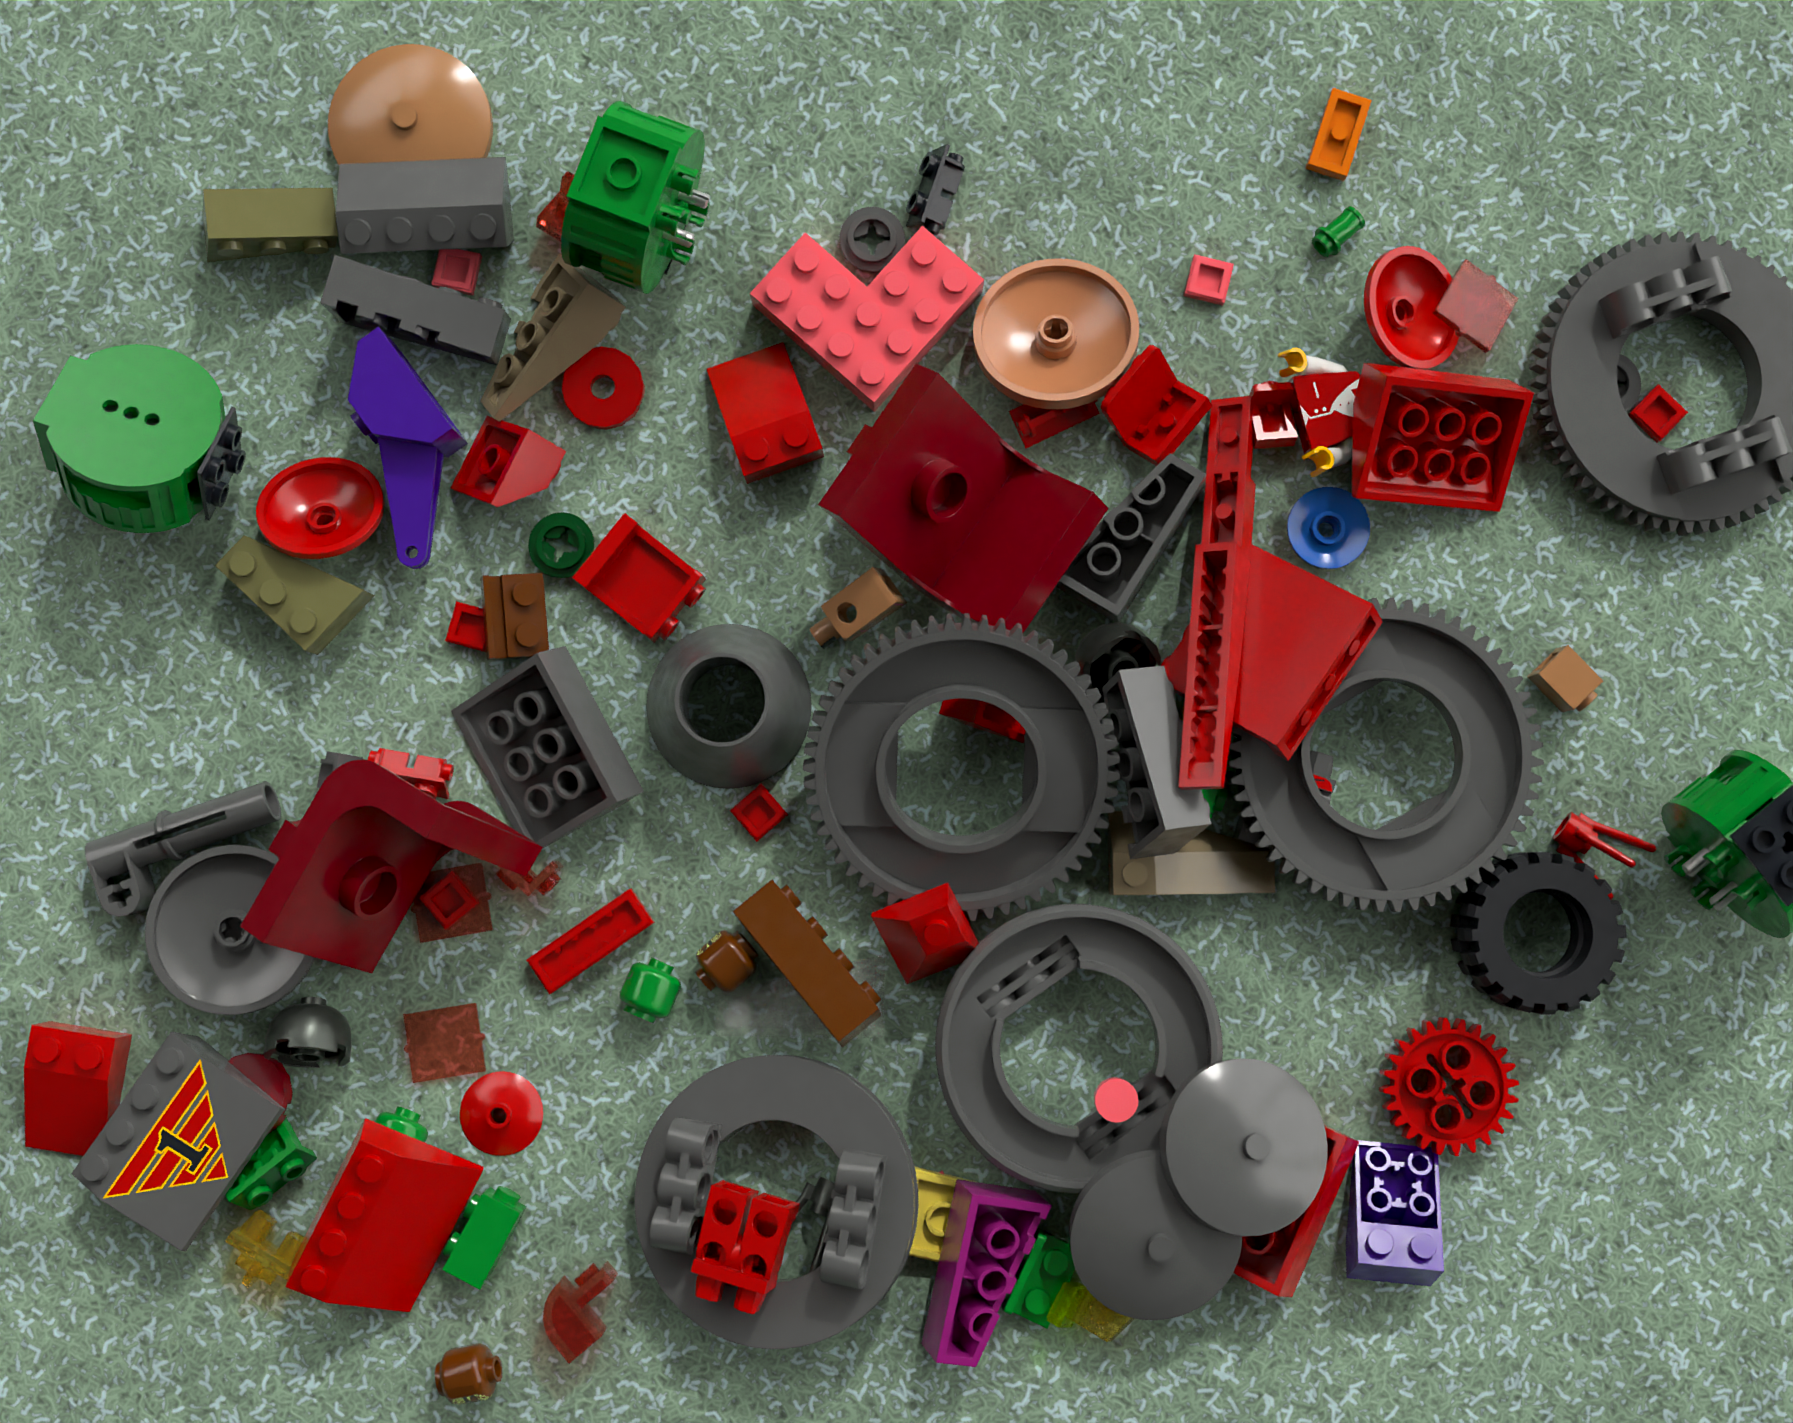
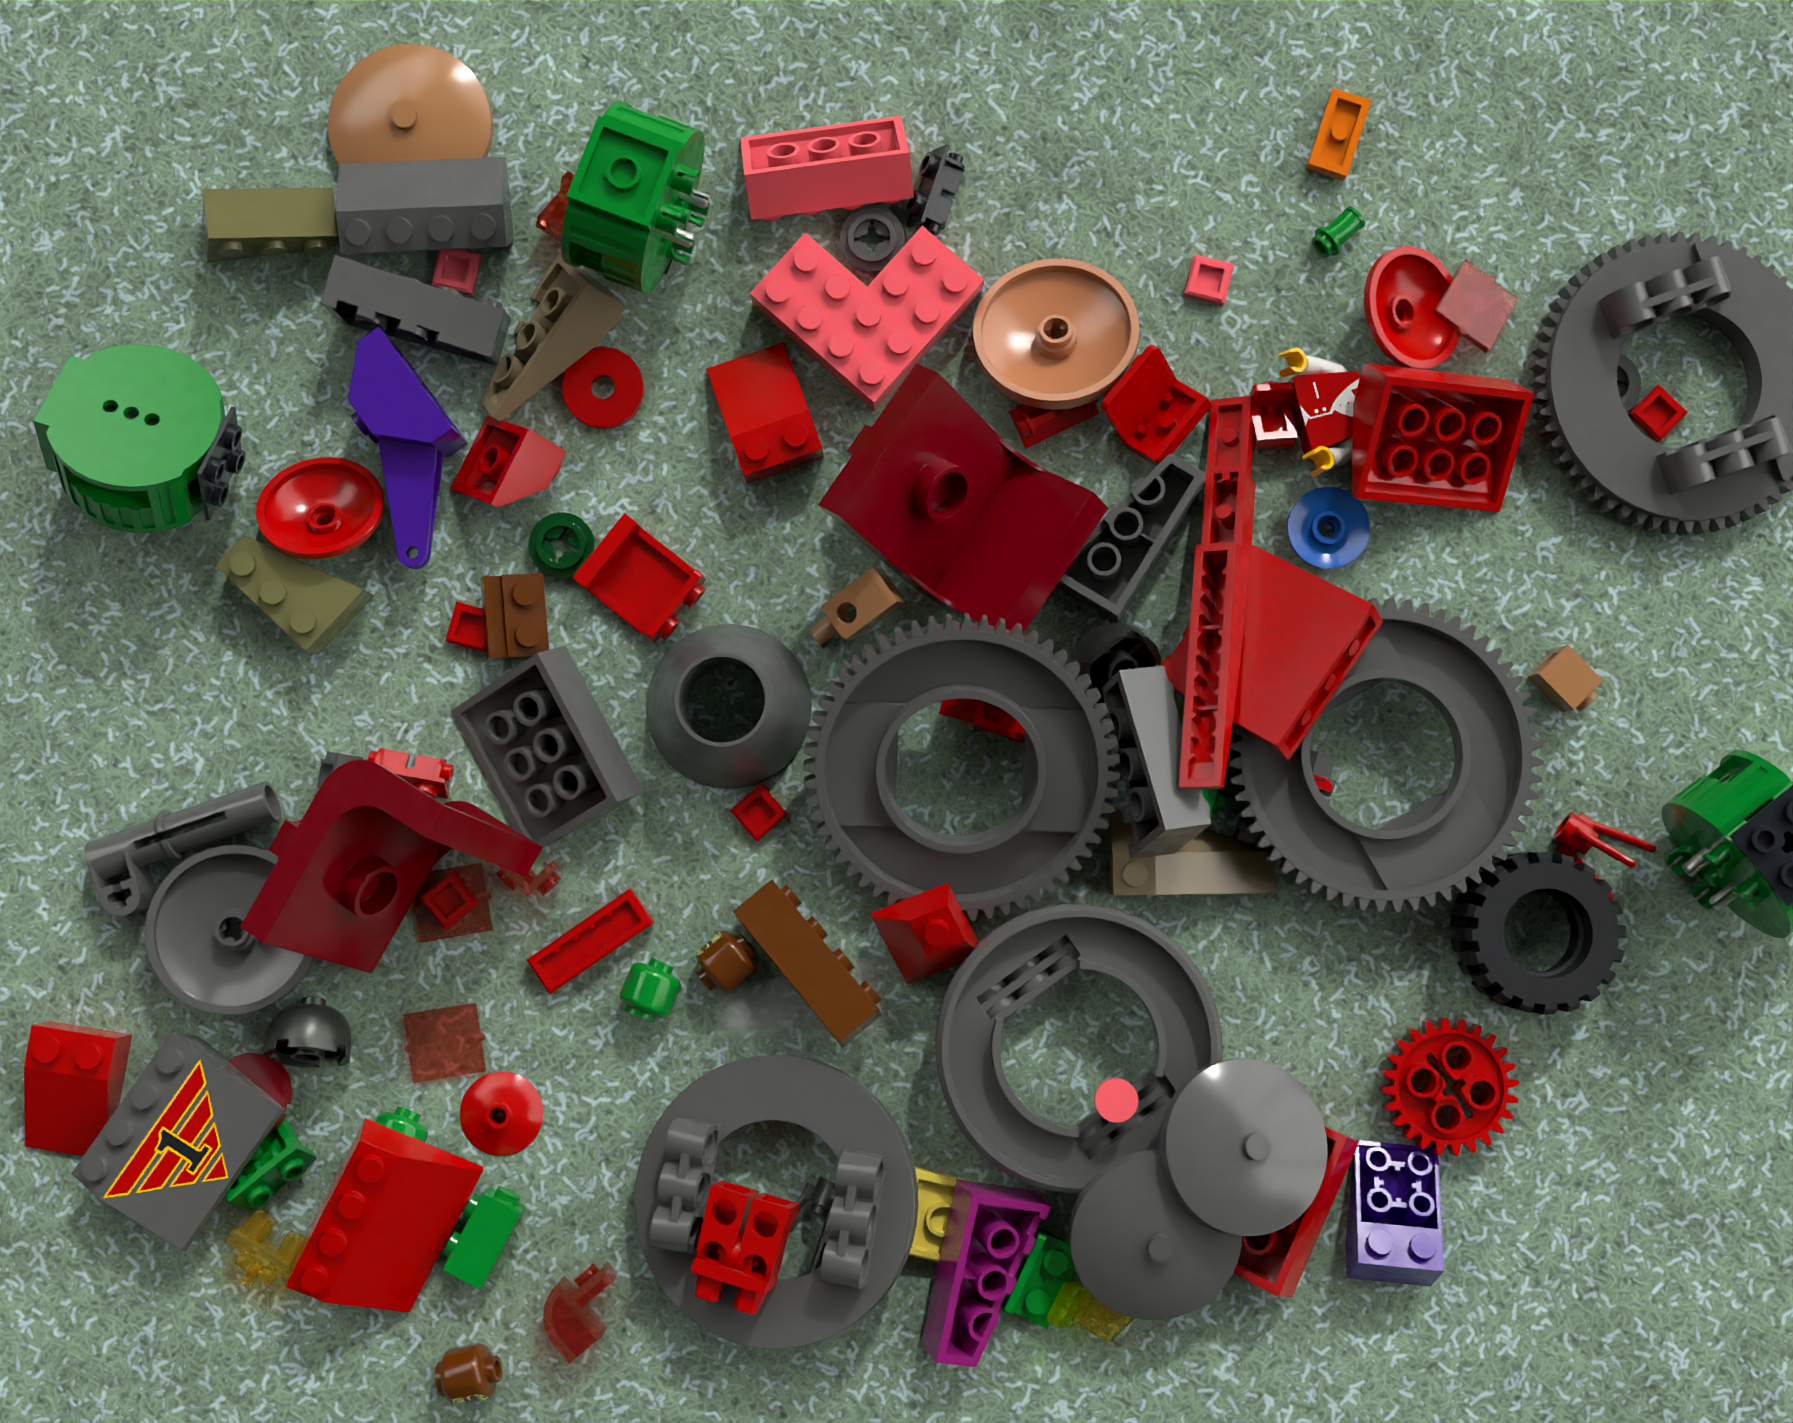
(827, 168): none -> coral slope

